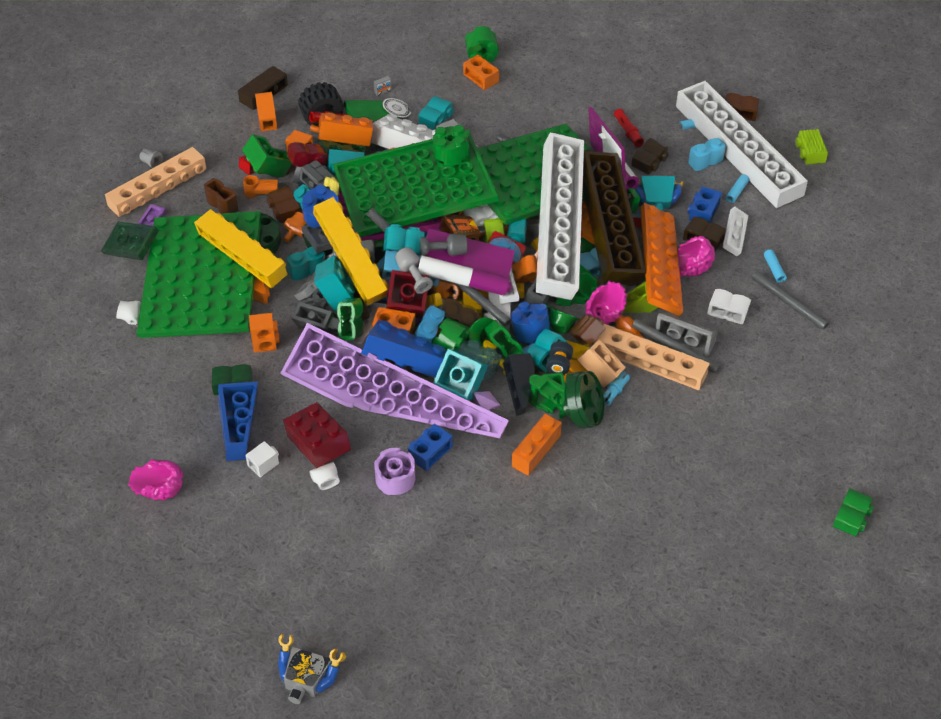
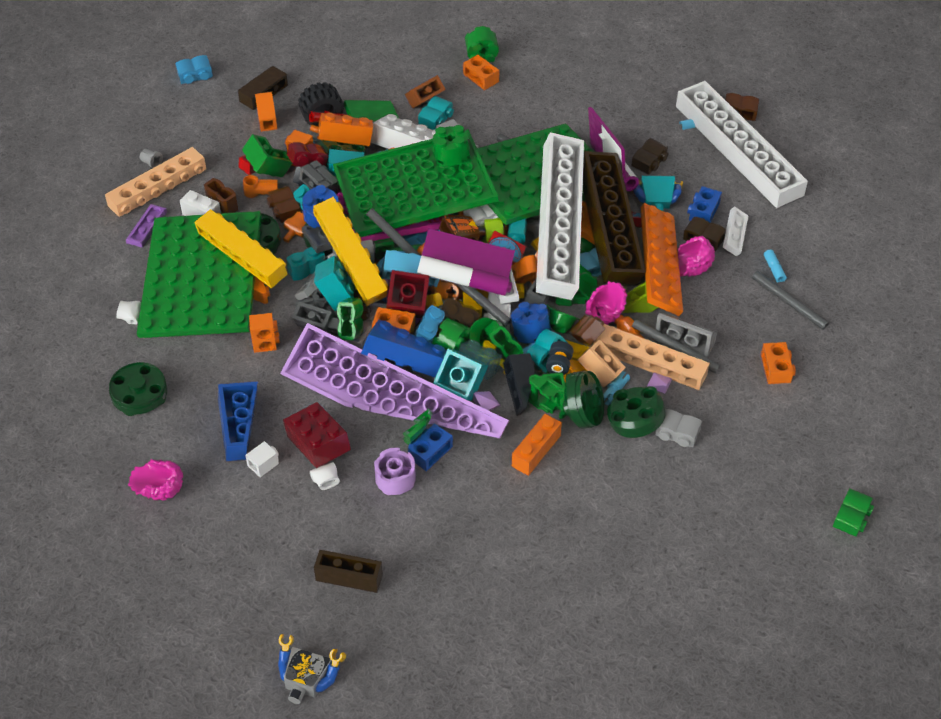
(130, 240): clear green plate -> none
(137, 388): none -> dark green piece
(194, 69): none -> dark azure brick
(197, 204): none -> white brick
(227, 375): dark green brick -> none
(333, 184): light yellow arm -> none
(348, 571): none -> dark brown brick
(382, 86): tile -> none
(396, 107): white sticker -> none
(399, 238): teal brick -> none
(409, 262): light grey piece -> none
(419, 426): none -> green brick
(425, 91): none -> dark orange brick
(455, 245): dark grey piece -> none
(630, 131): red pin -> none
(633, 199): green tile -> none
(636, 411): none -> dark green piece
(660, 382): none -> lavender slope
(679, 428): none -> light grey brick
(706, 154): medium azure brick -> none
(729, 306): white brick -> none
(737, 188): medium azure piece -> none
(777, 363): none -> orange brick
(811, 146): lime brick -> none

